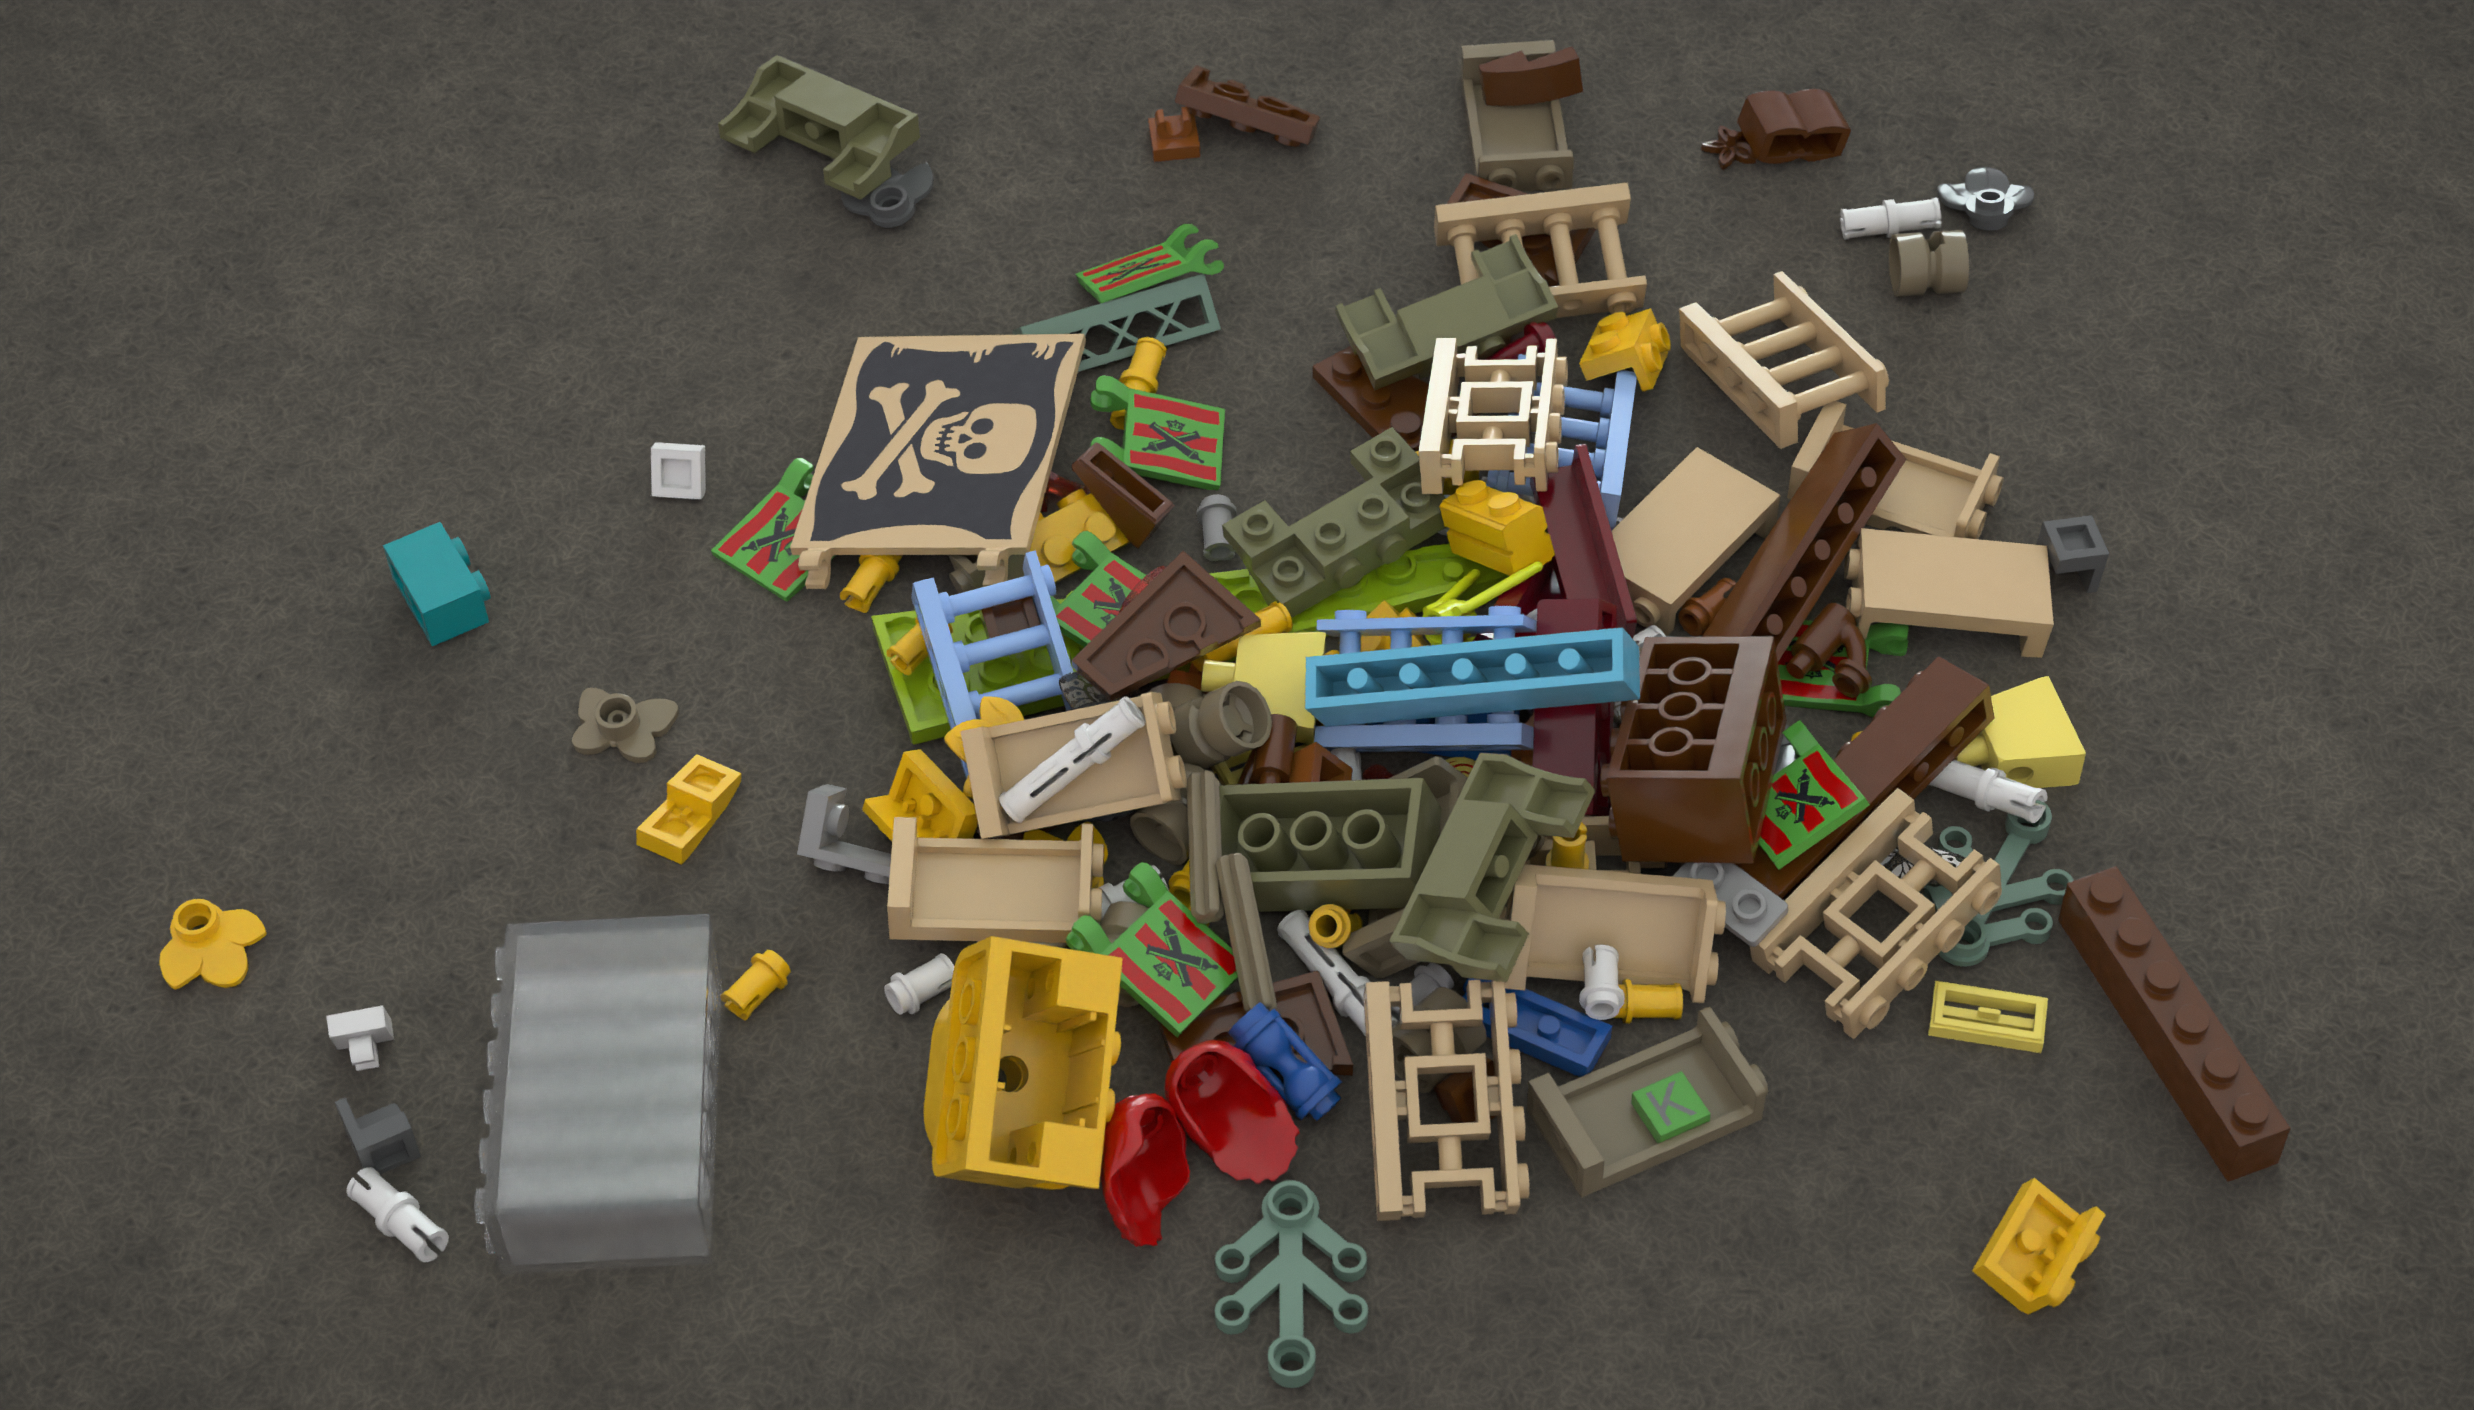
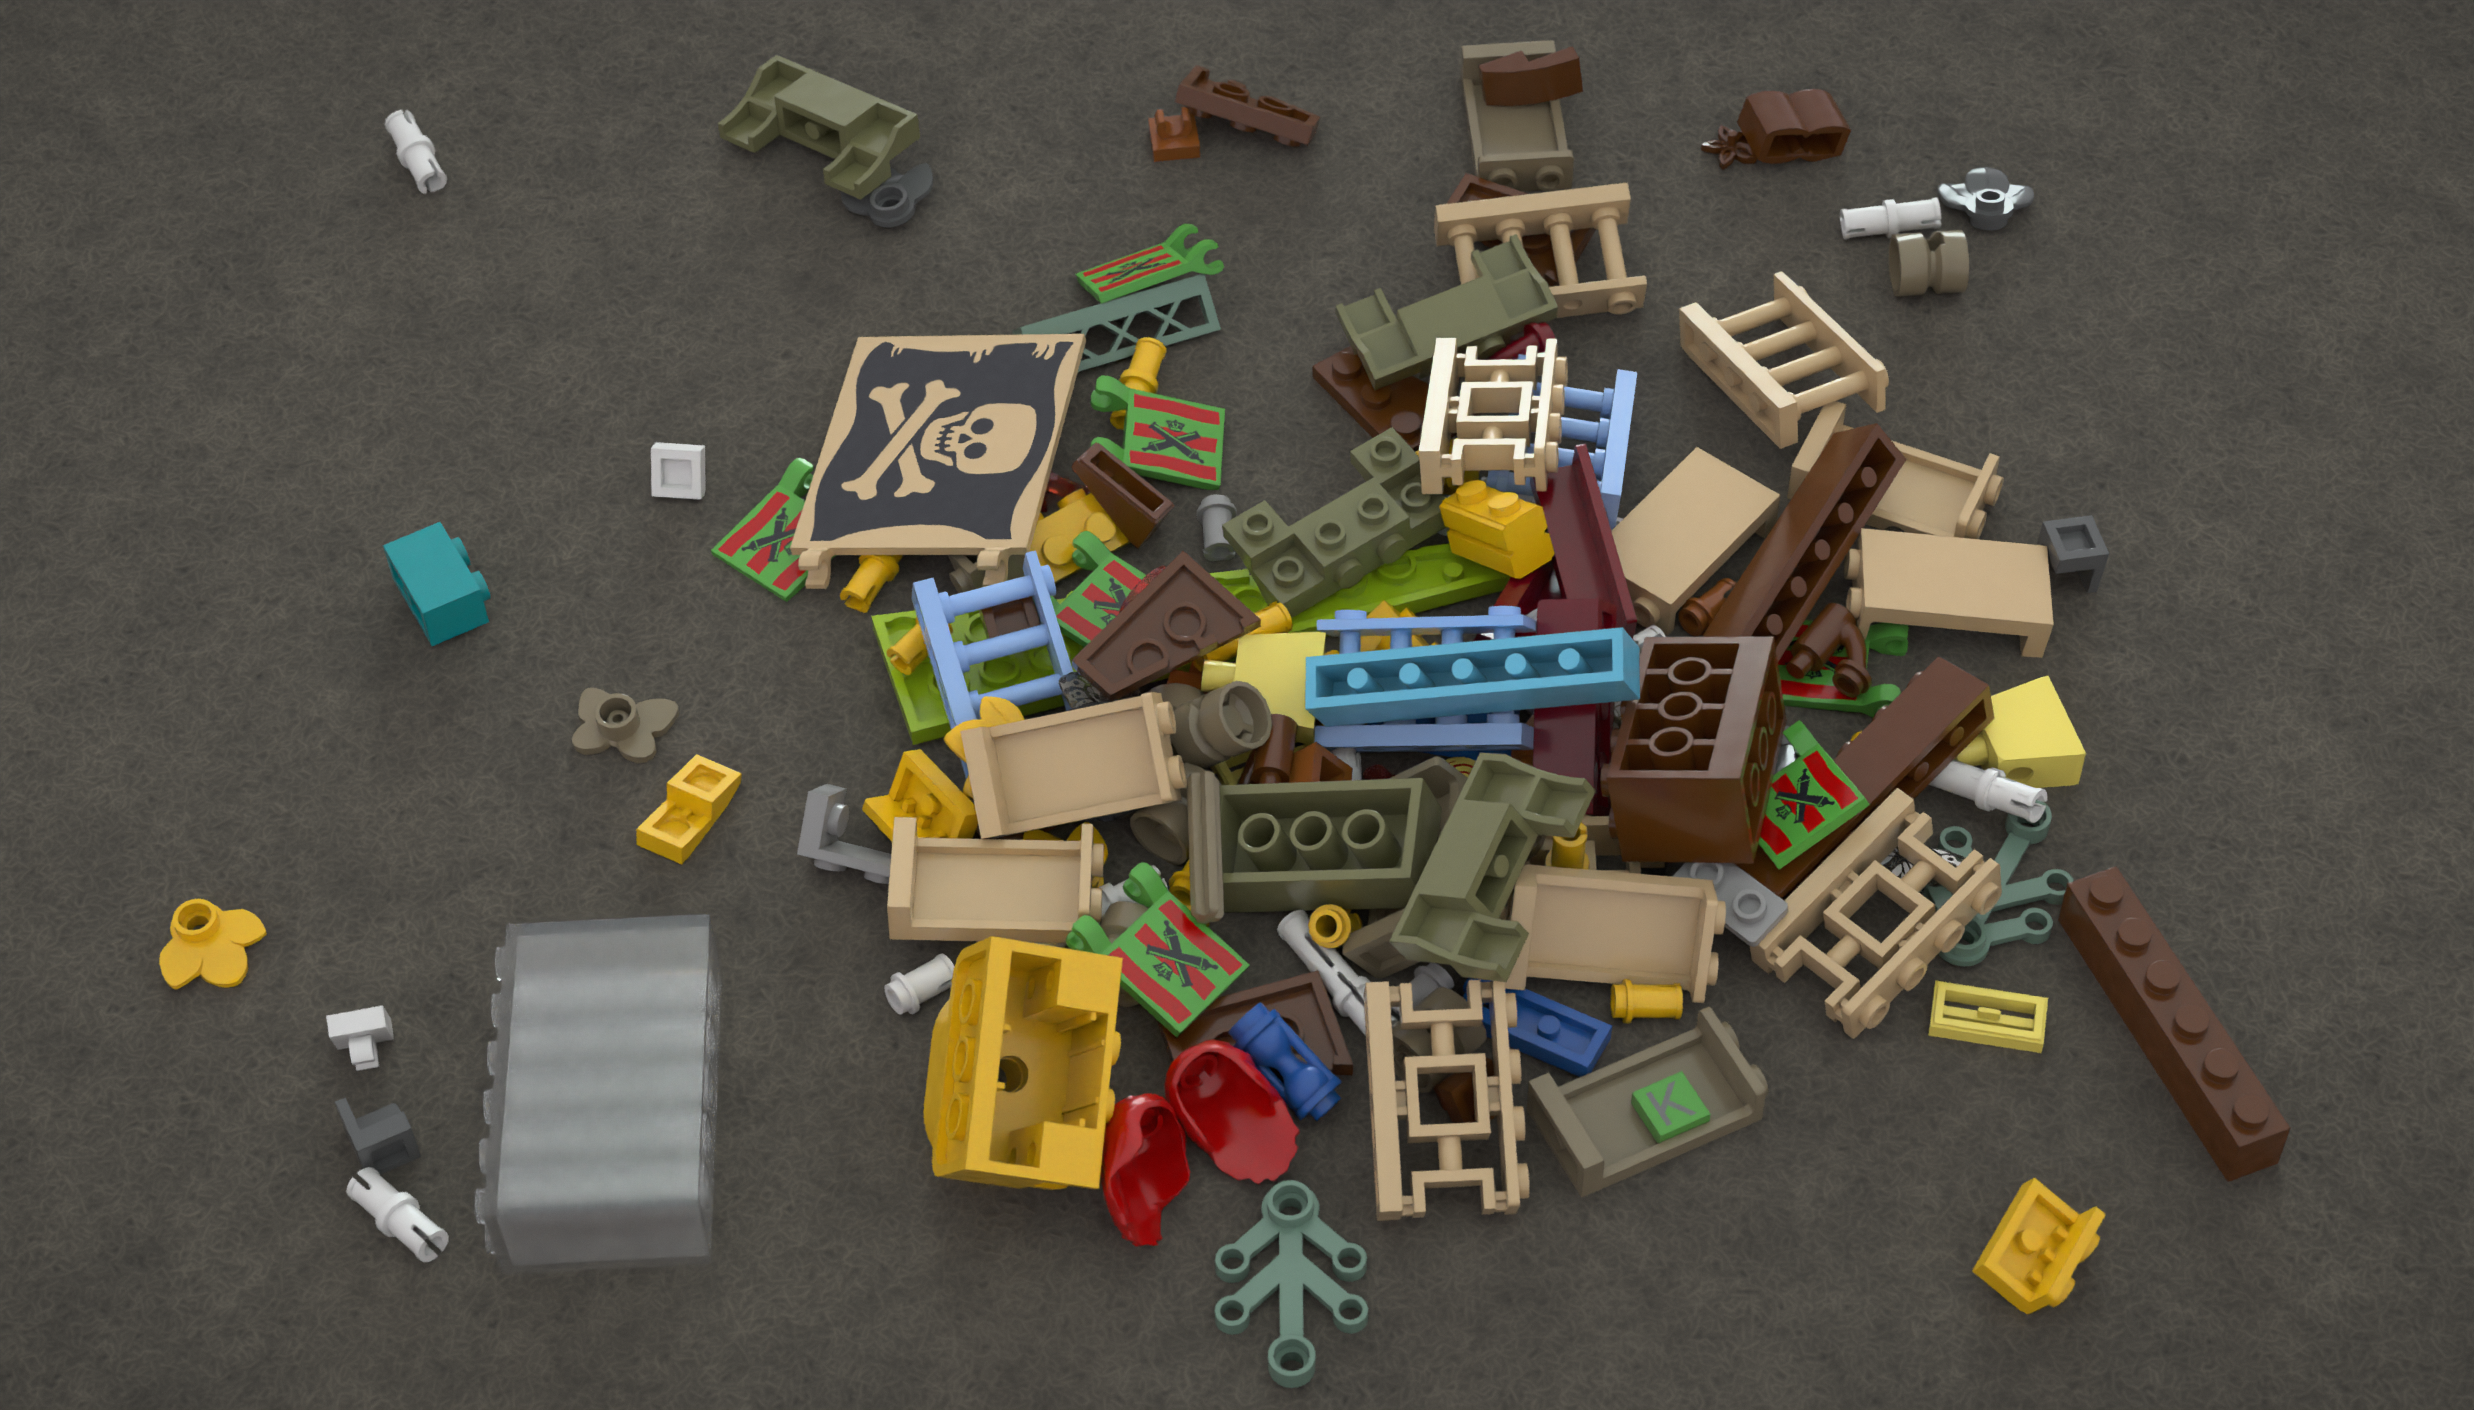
(415, 151): none -> white pin
(756, 984): yellow pin -> none
(1090, 745): white pin -> none
(1245, 931): dark tan axle -> none
(1450, 606): neon yellow plant -> none
(1601, 993): white pin -> none
(1627, 343): yellow bracket -> none

